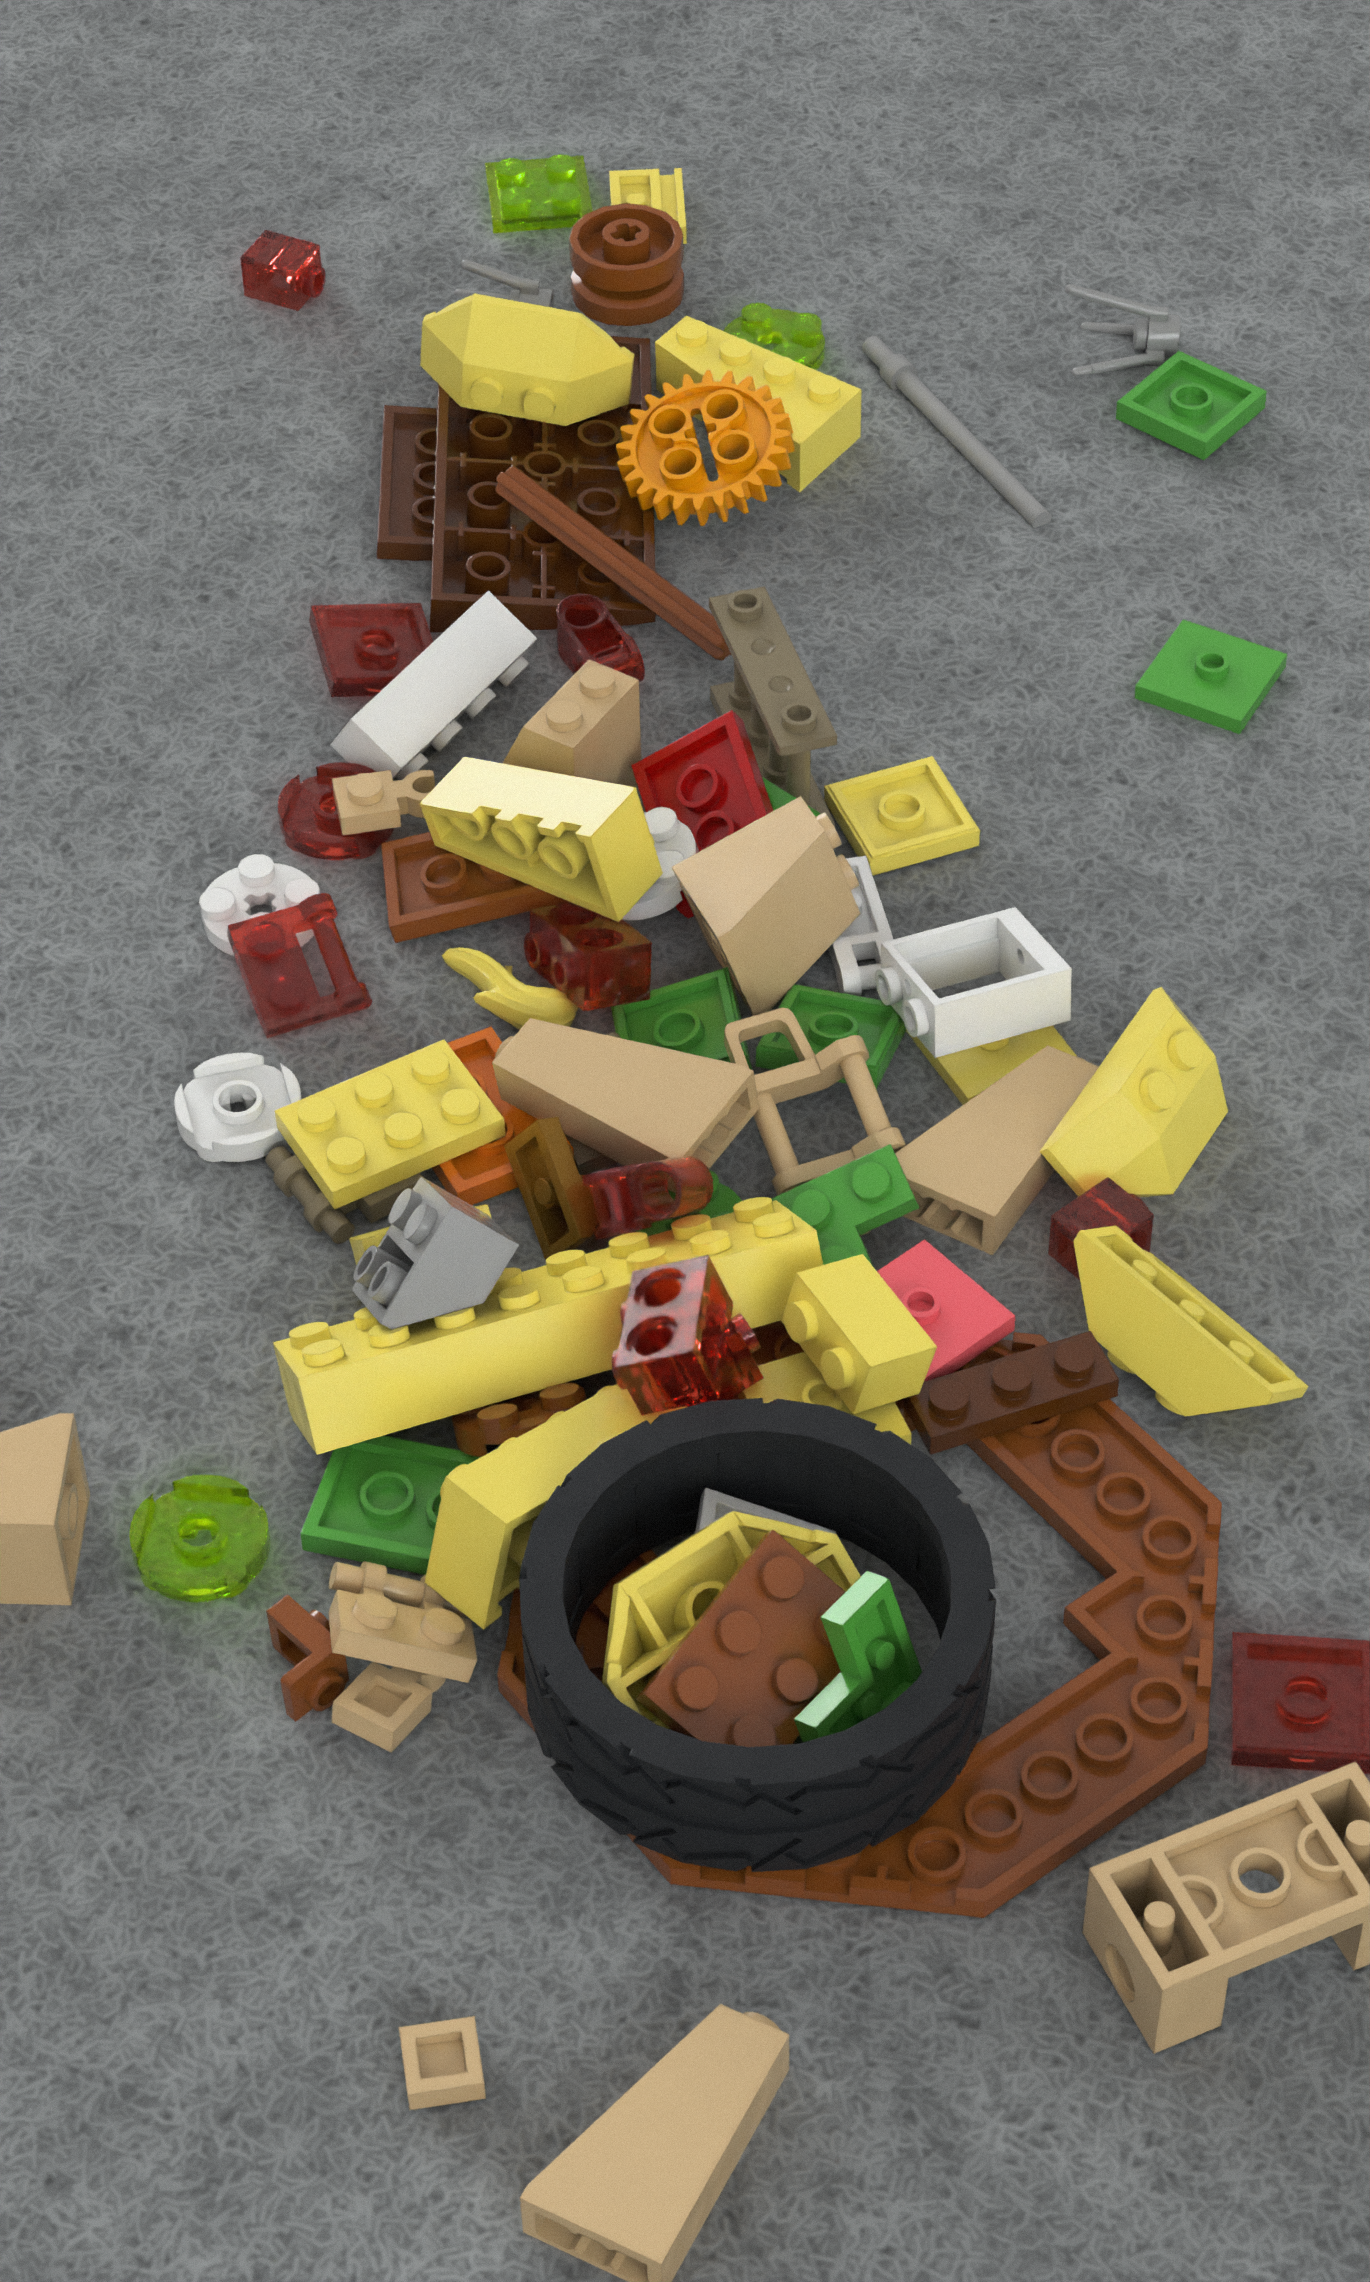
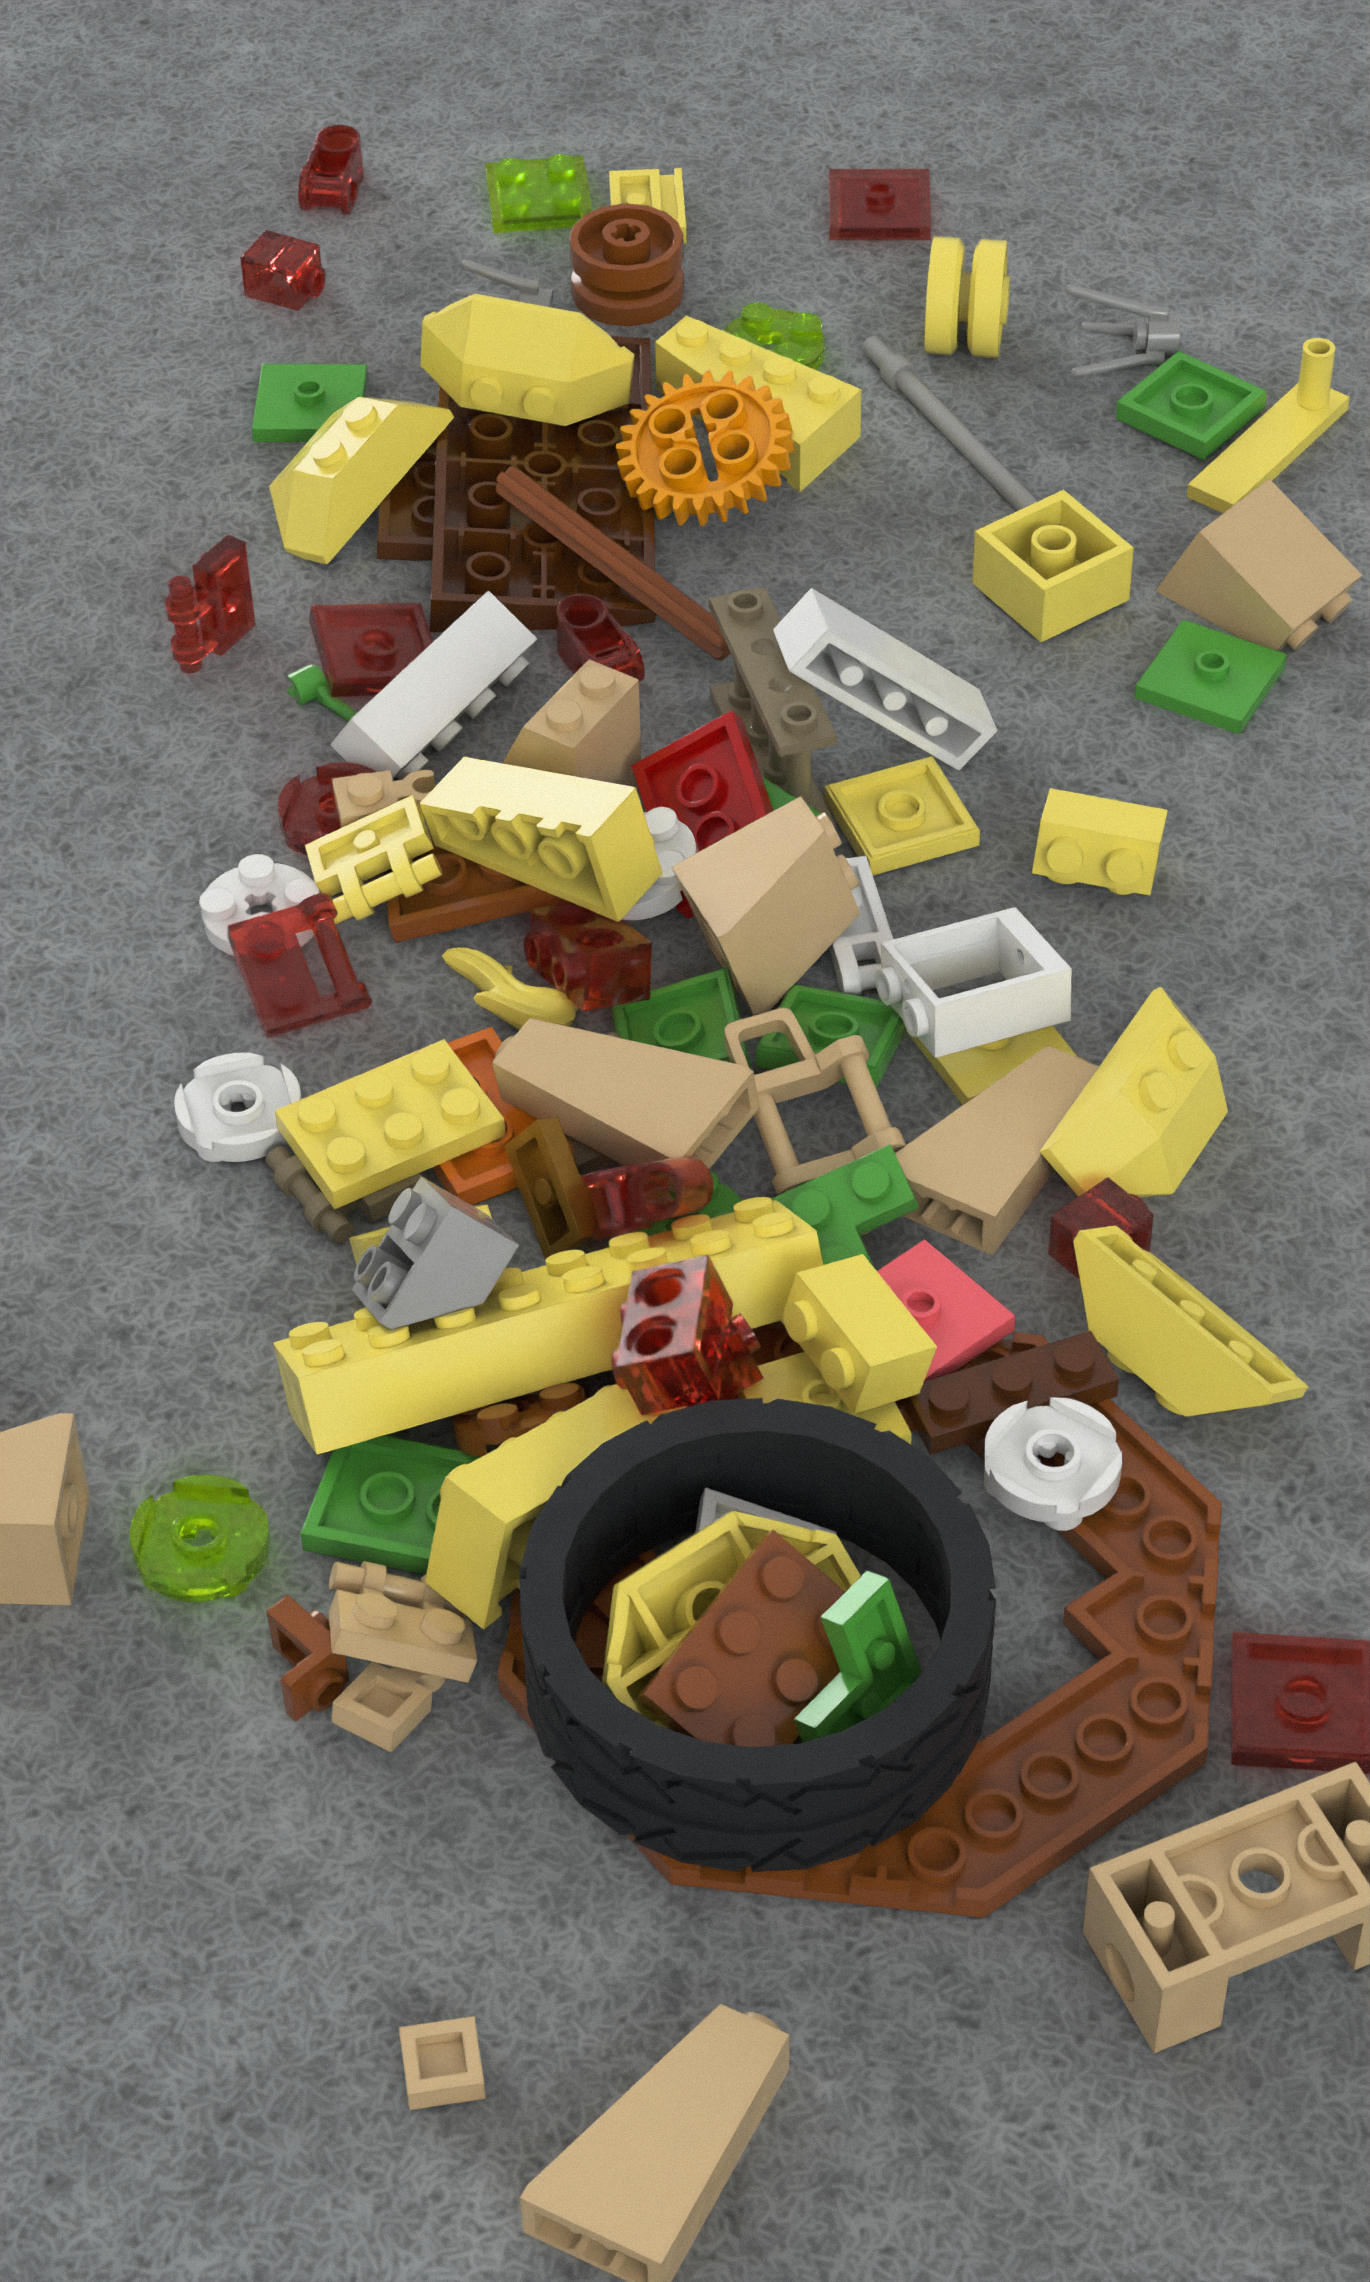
(217, 598): none -> clear red plate
(301, 397): none -> bright green plate
(311, 684): none -> bright green hand
(332, 170): none -> clear red piece
(350, 471): none -> light yellow wedge
(369, 848): none -> light yellow plate
(879, 204): none -> clear red plate
(884, 679): none -> white brick
(966, 297): none -> light yellow wheel
(1048, 1493): none -> white plate
(1052, 565): none -> light yellow brick
(1099, 842): none -> light yellow brick
(1263, 572): none -> tan slope
(1277, 435): none -> light yellow piece

